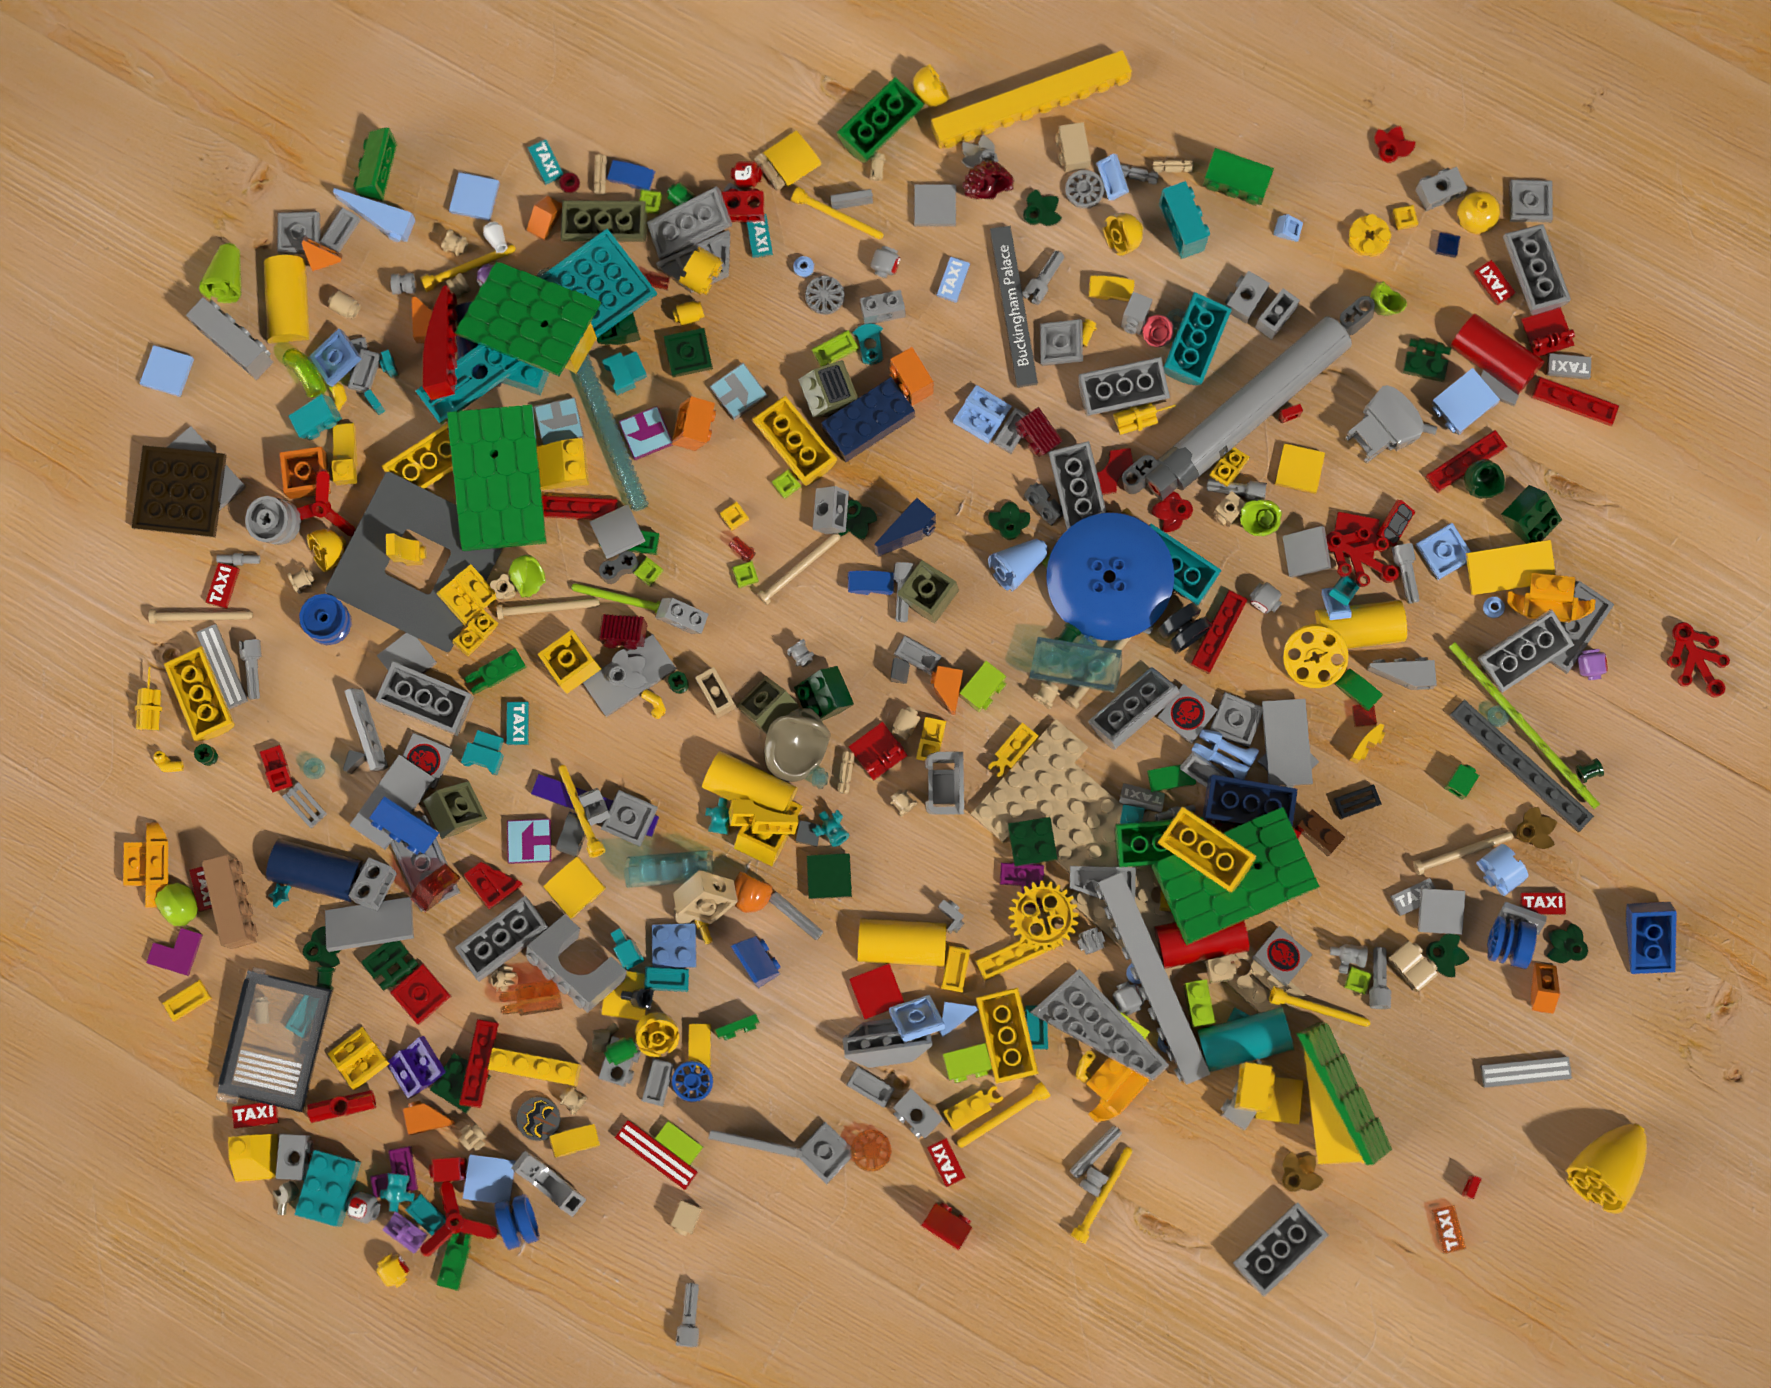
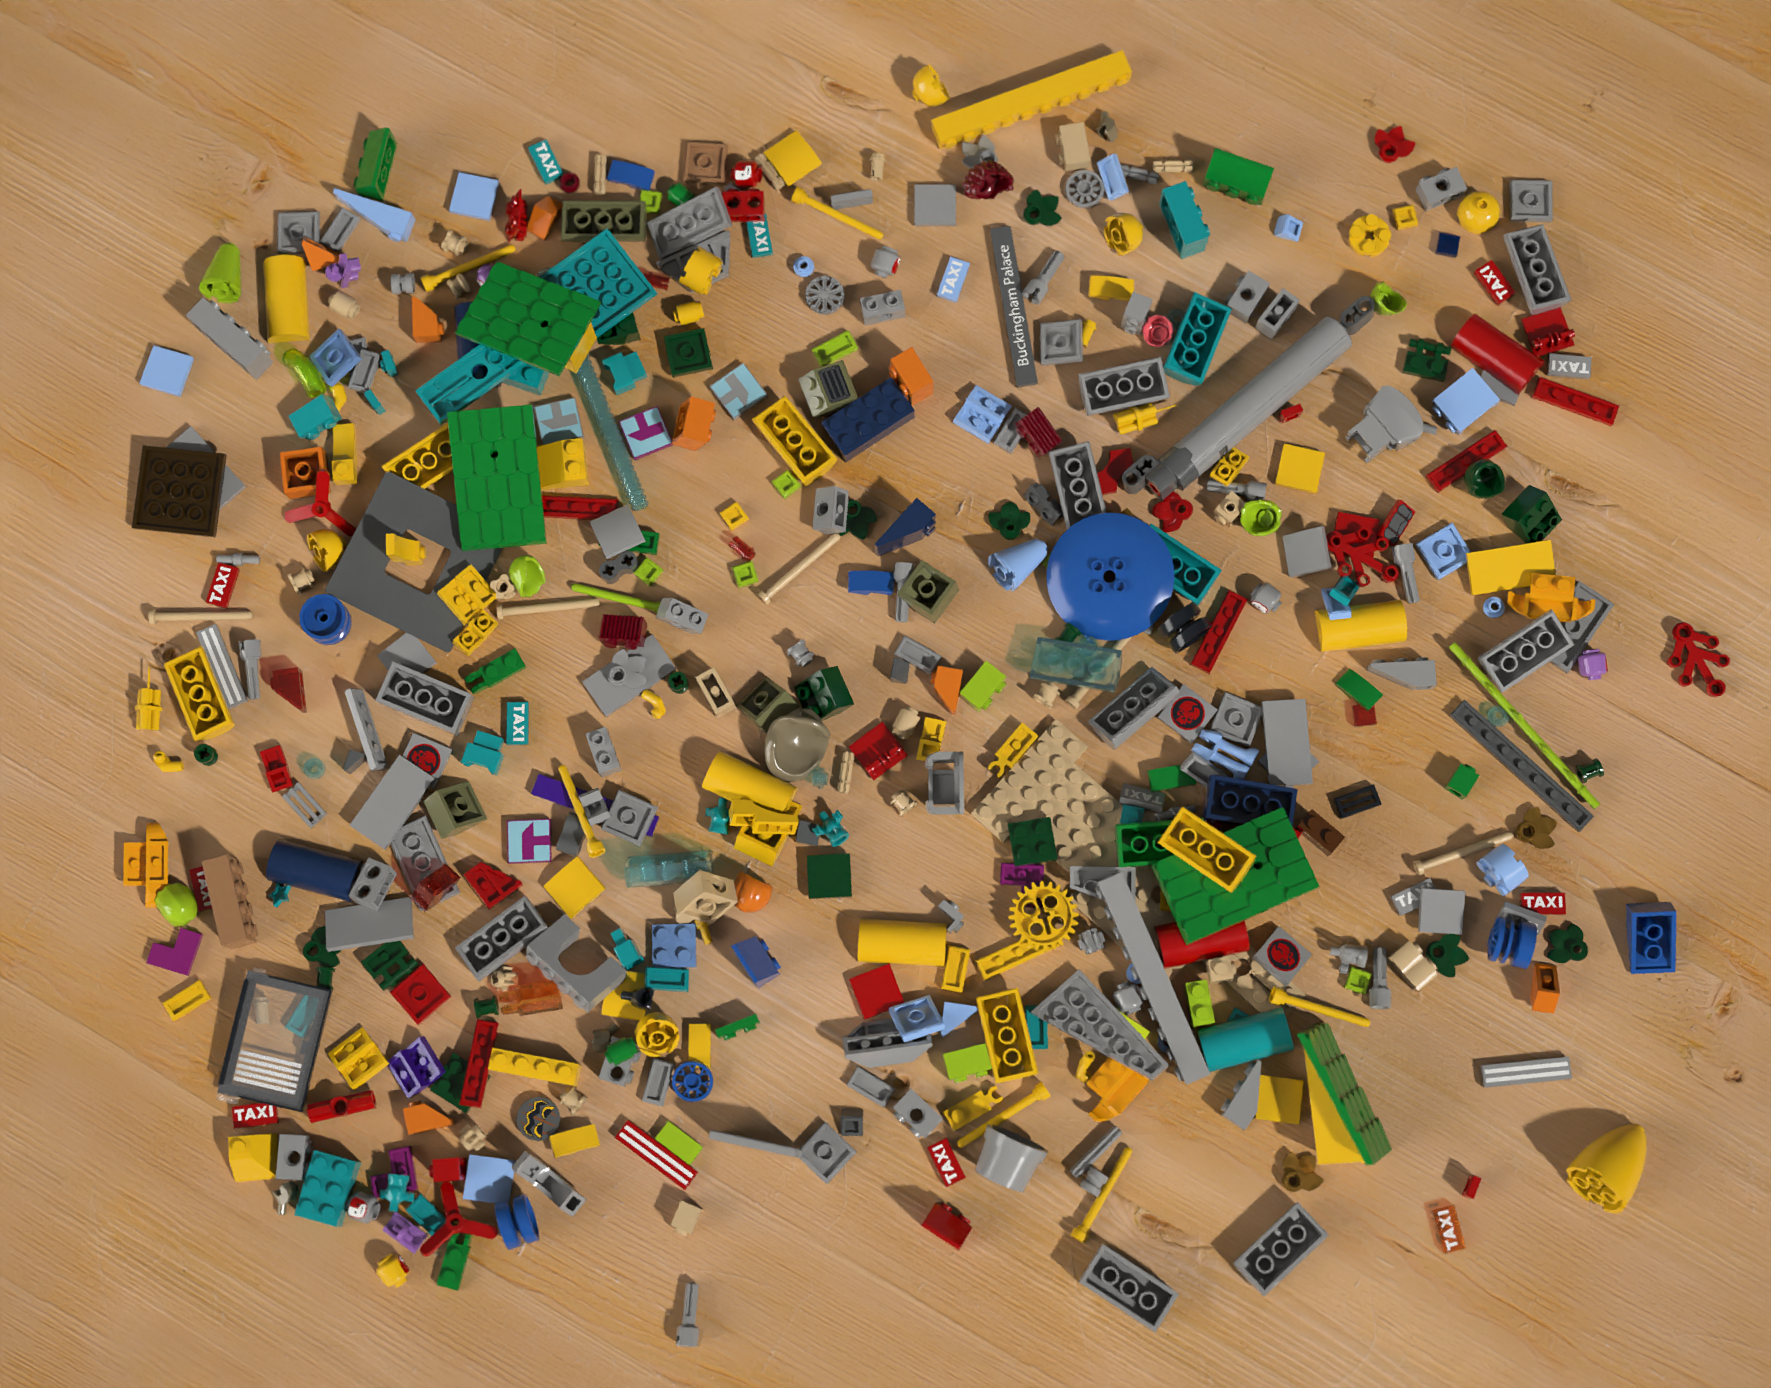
(272, 520): light grey wheel -> none
(290, 686): none -> clear red slope
(345, 269): none -> medium lavender hips
(403, 826): blue slope -> none
(440, 347): red slope -> none
(486, 1006): none -> dark green bush
(494, 234): white cone -> none
(517, 213): none -> red hinge
(569, 661): yellow brick -> none
(603, 752): none -> light grey brick
(705, 163): none -> medium nougat tile
(796, 916): light grey axle -> none
(851, 1122): none -> dark grey slope
(866, 332): teal piece -> none
(871, 1150): clear orange wheel -> none
(879, 120): green brick -> none
(1009, 1158): none -> light grey piece
(1108, 127): none -> dark tan piece
(1128, 1287): none -> light grey brick
(1254, 1087): yellow brick -> none
(1312, 665): yellow wedge -> none
(1371, 739): yellow slope -> none

